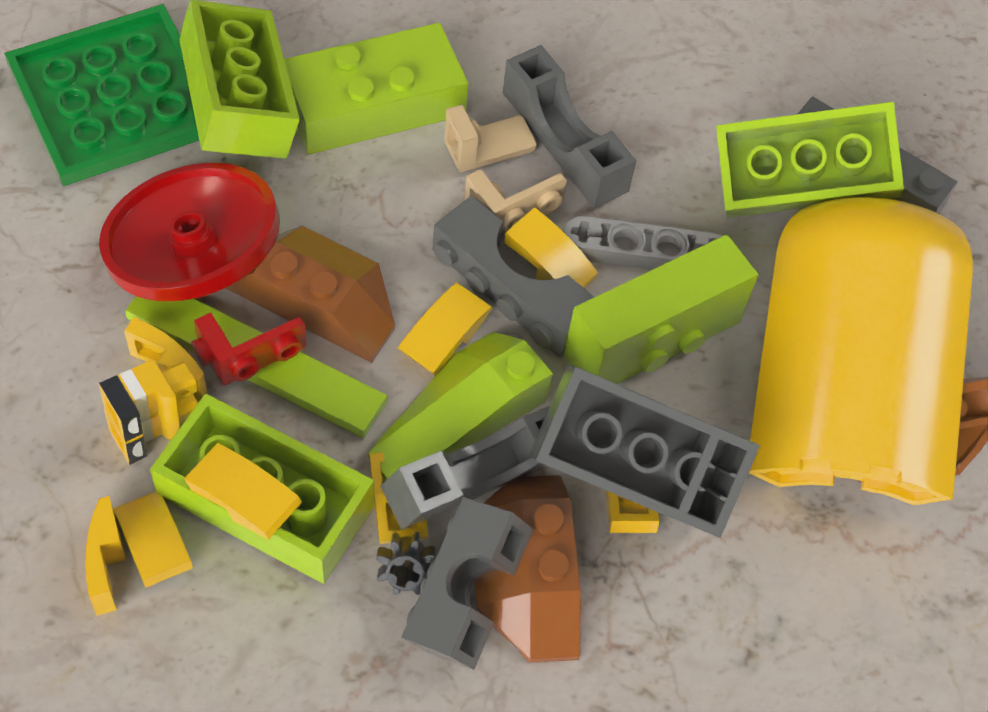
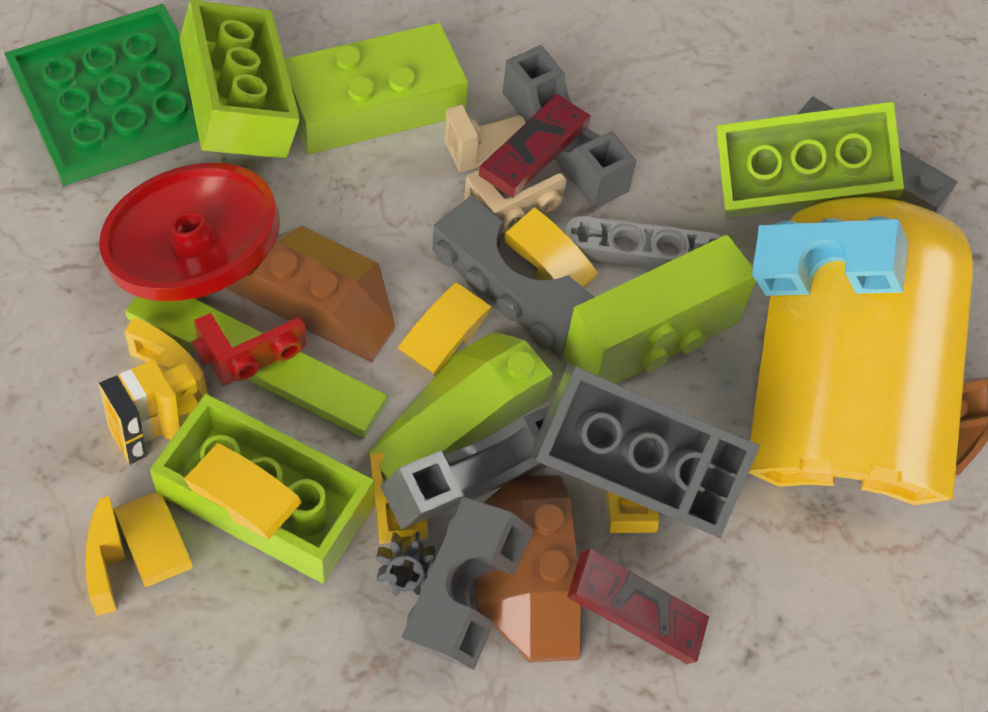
(534, 146): none -> dark red tile
(638, 606): none -> dark red tile
(793, 252): none -> medium azure arch

